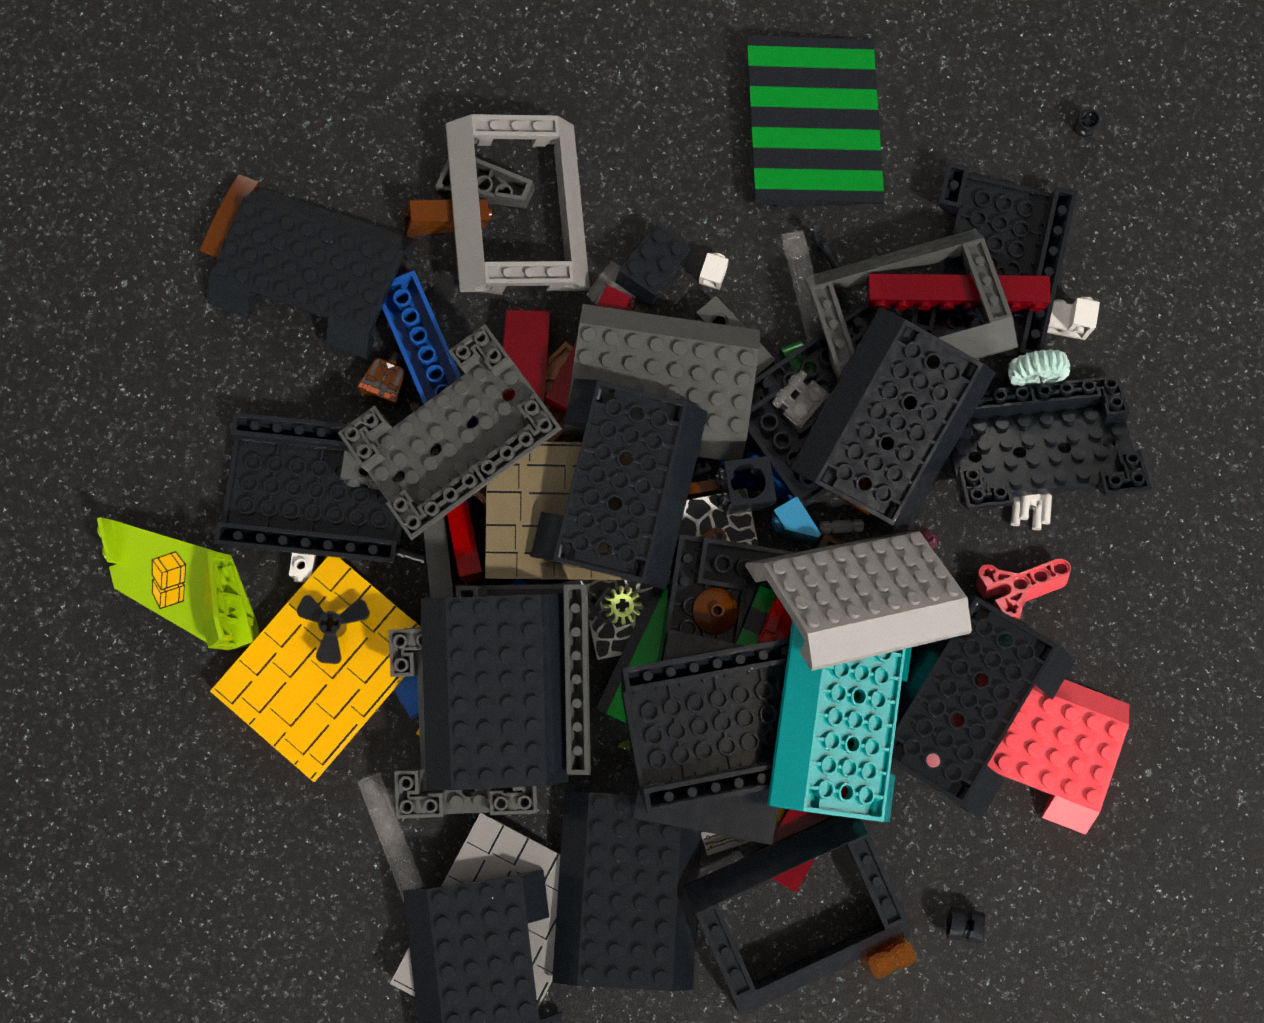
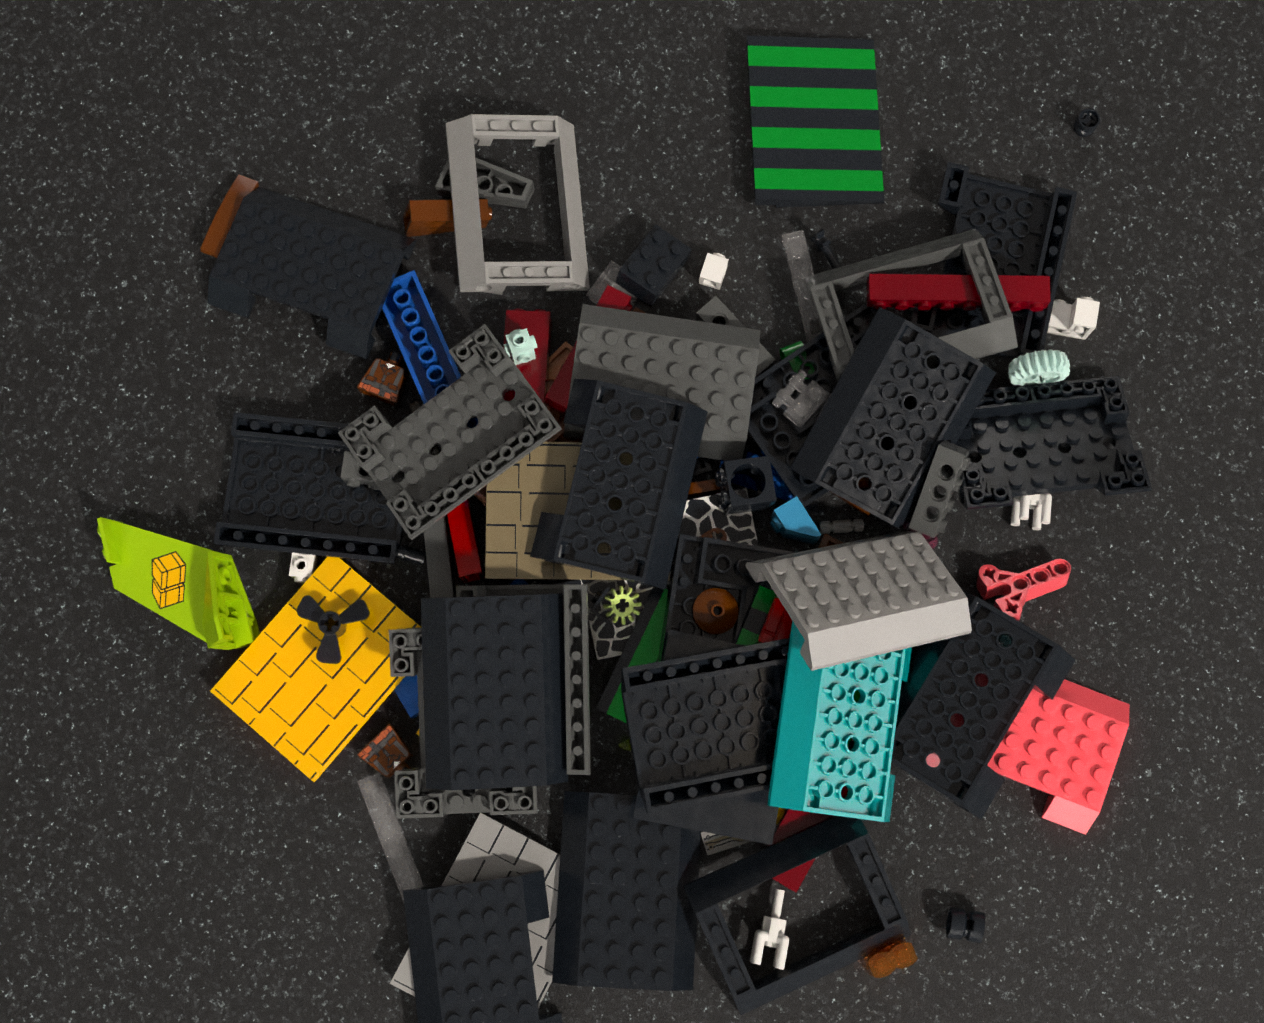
(387, 752): none -> torso
(520, 346): none -> light aqua brick
(772, 935): none -> white plant
(923, 519): none -> dark grey brick

